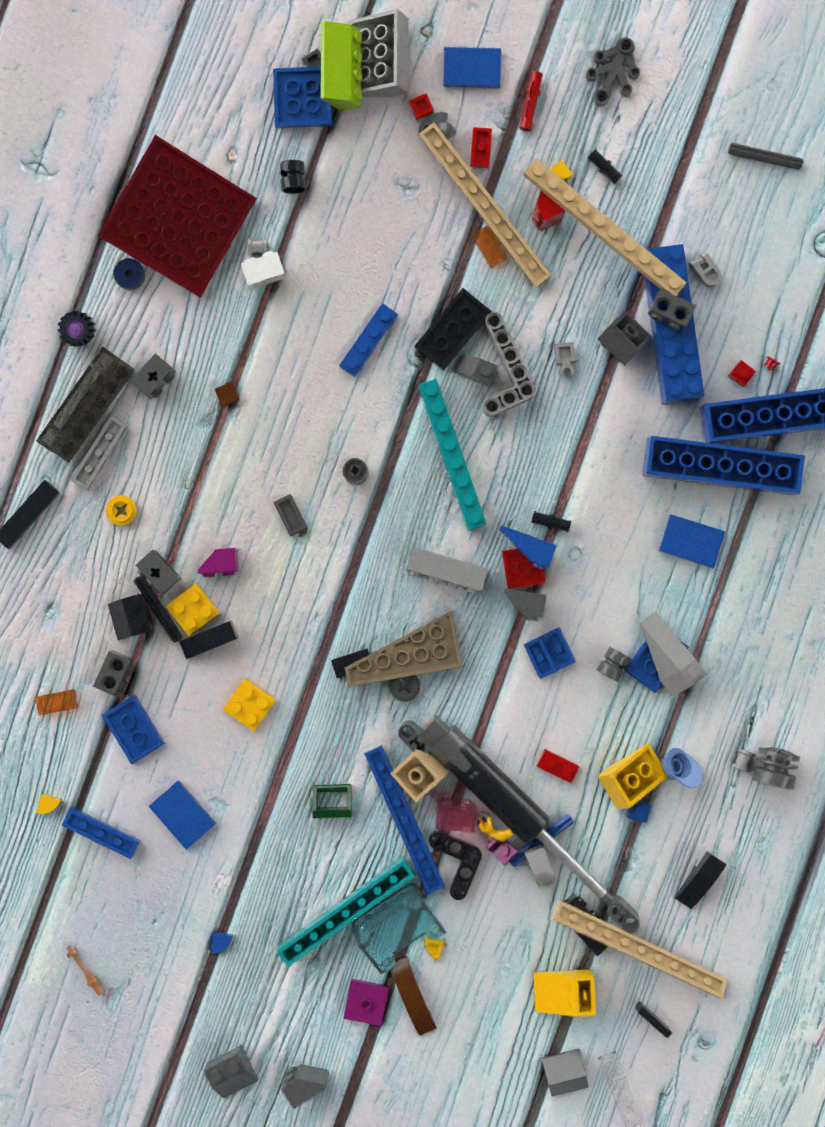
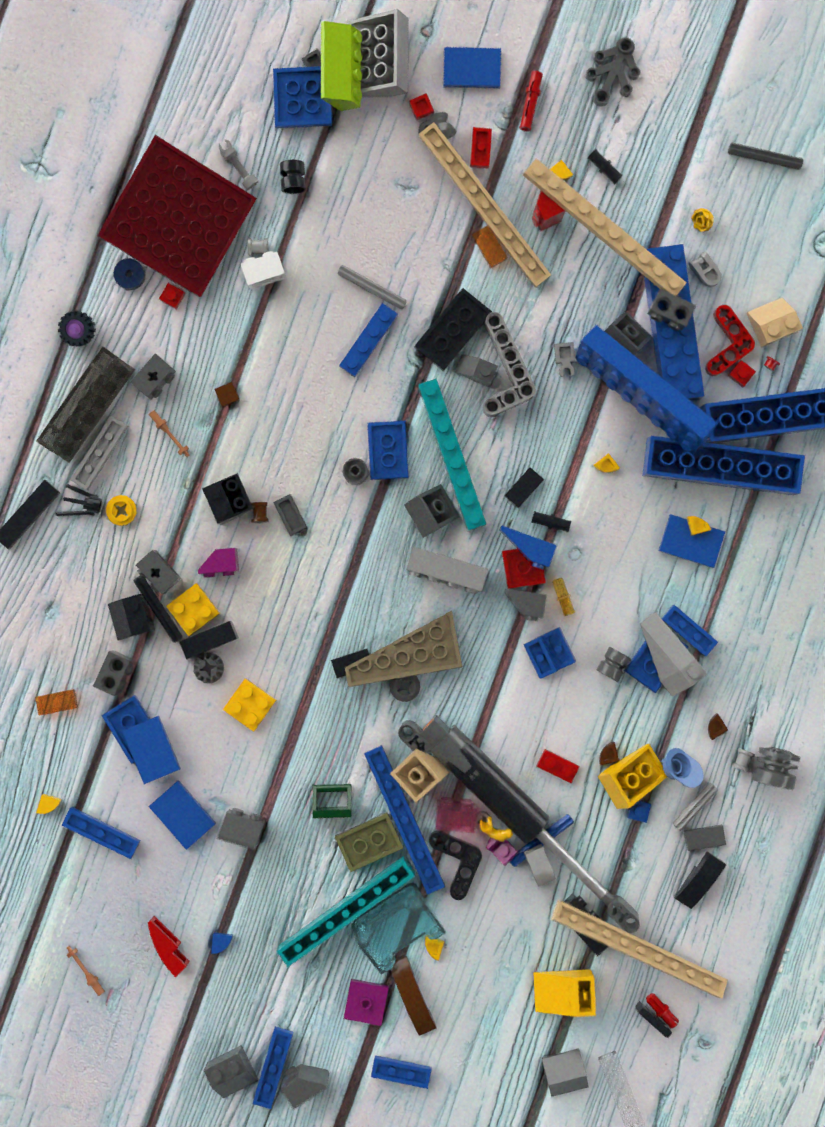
(92, 504): none -> black plant
(151, 749): none -> blue tile
(162, 424): none -> nougat piece
(166, 947): none -> red slope
(172, 296): none -> red plate
(212, 659): none -> dark grey gear
(227, 499): none -> black slope
(230, 156): none -> light grey bar
(242, 828): none -> dark grey slope
(259, 512): none -> reddish brown bush
(272, 1067): none -> blue plate
(368, 842): none -> olive plate
(372, 287): none -> light grey axle
(387, 450): none -> blue tile
(401, 1072): none -> blue plate
(431, 510): none -> dark grey slope
(524, 487): none -> black tile
(563, 596): none -> clear yellow axle
(606, 464): none -> yellow tile
(608, 754): none -> reddish brown tile
(645, 390): none -> blue brick
(662, 1010): none -> red axle
(689, 630): none -> blue plate
(695, 806): none -> light grey axle
(697, 525): none -> yellow tile
(702, 219): none -> yellow plate
(705, 837): none -> dark grey tile
(716, 727): none -> reddish brown tile
(735, 340): none -> red beam
(774, 322): none -> tan slope

